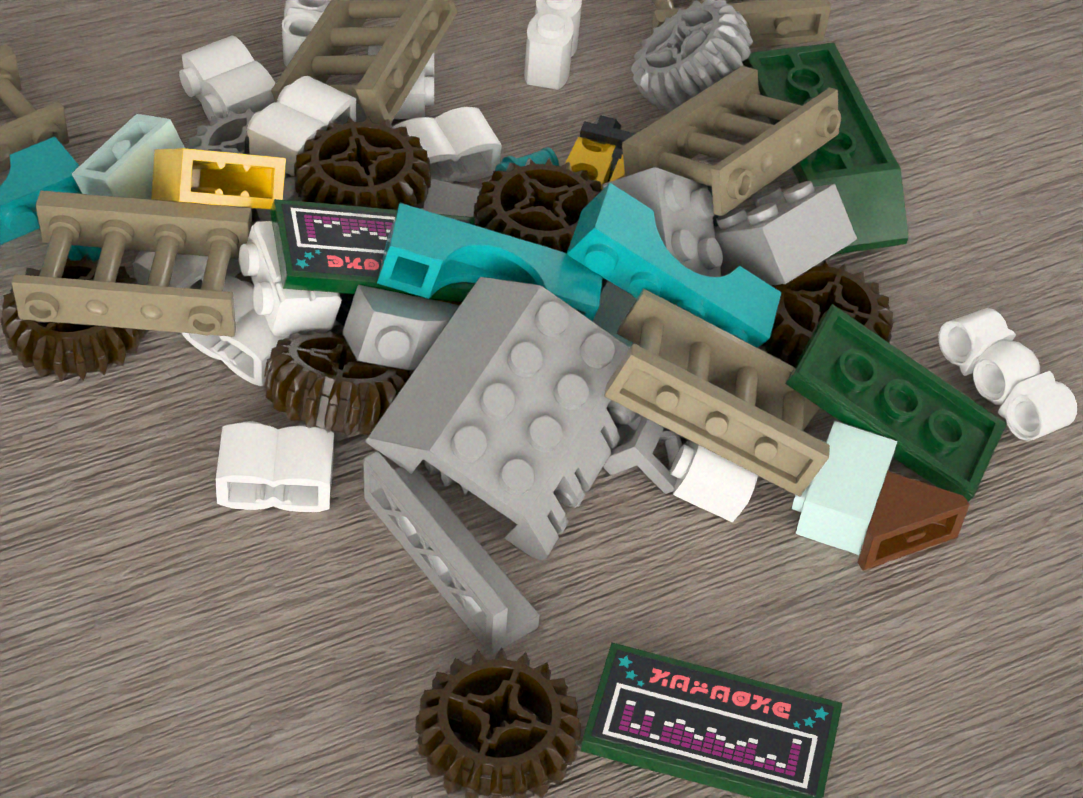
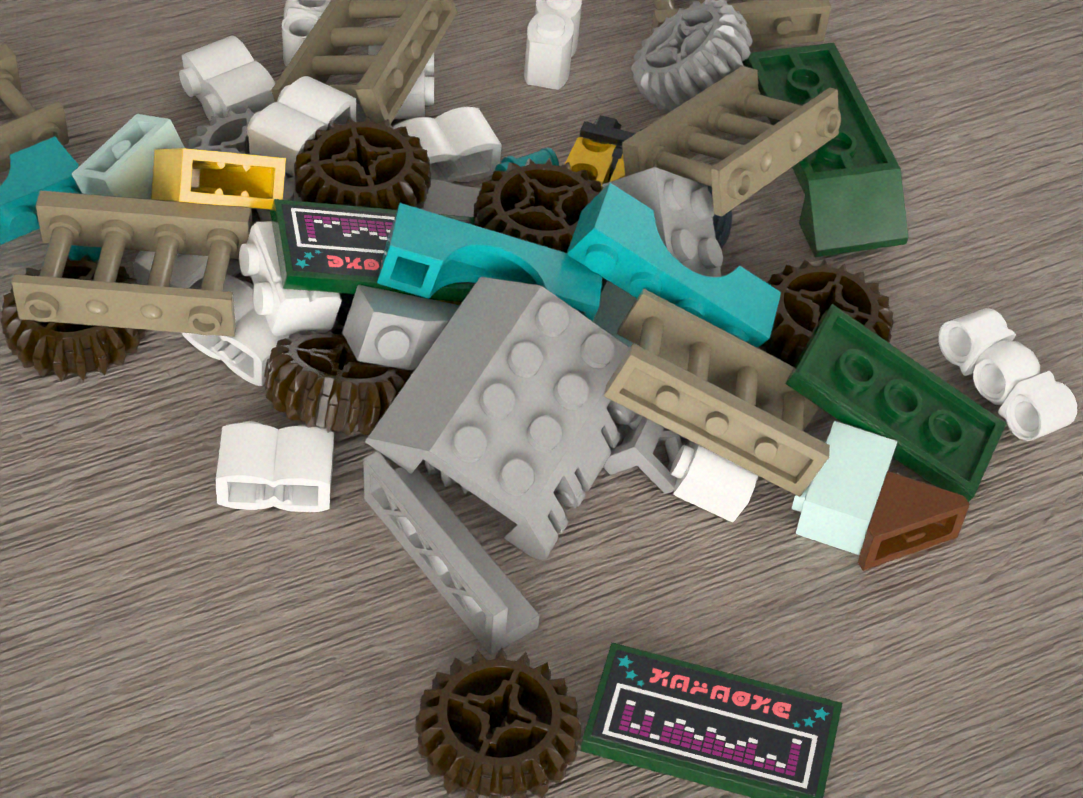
(784, 232): light grey brick -> none

